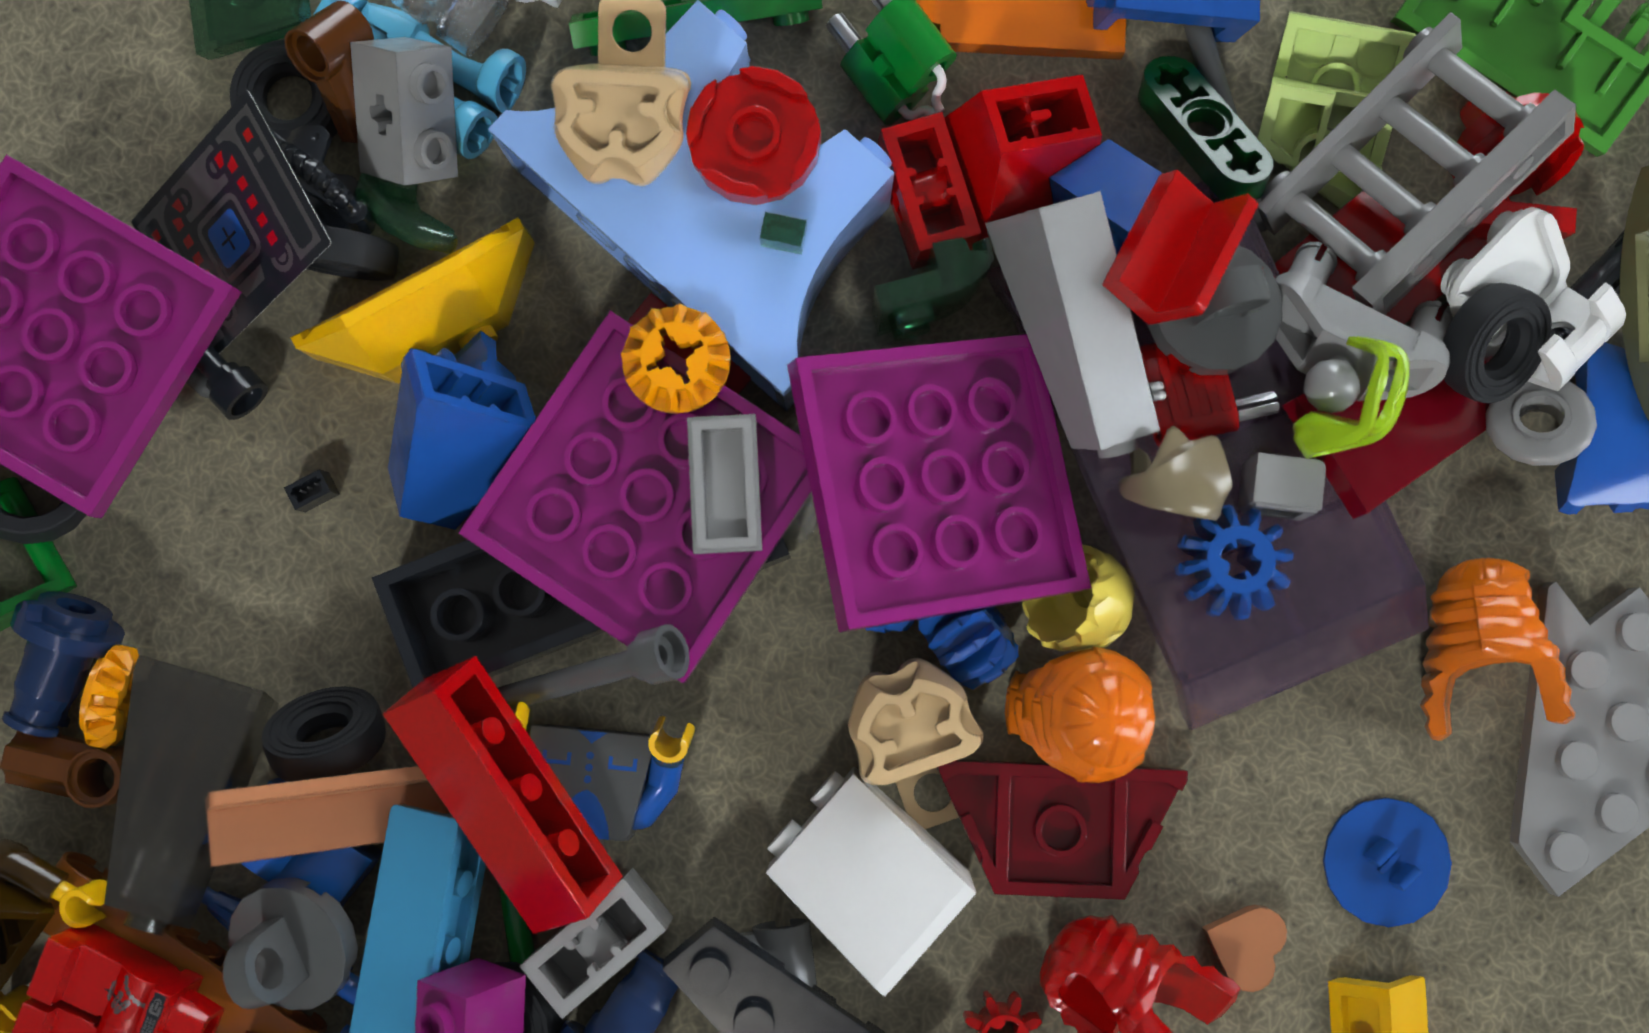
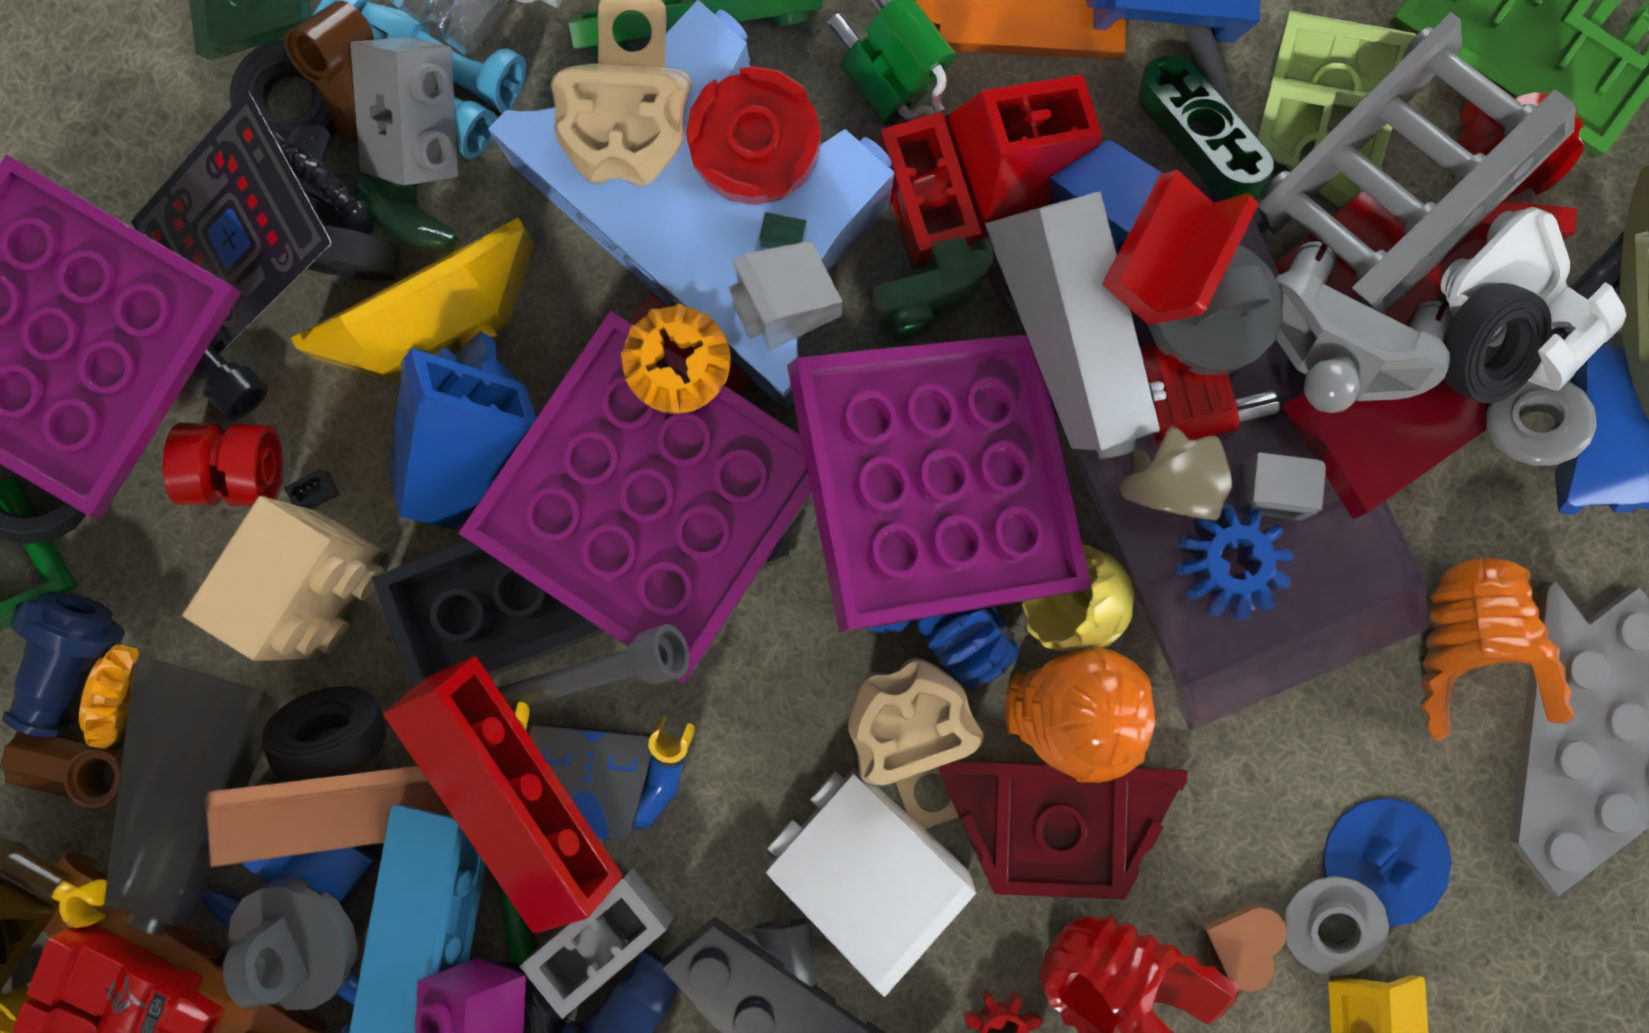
(210, 464): none -> red wheel
(286, 583): none -> tan brick
(724, 484): light grey tile -> none
(783, 293): none -> light grey slope
(1326, 433): lime piece -> none
(1329, 897): none -> light grey piece

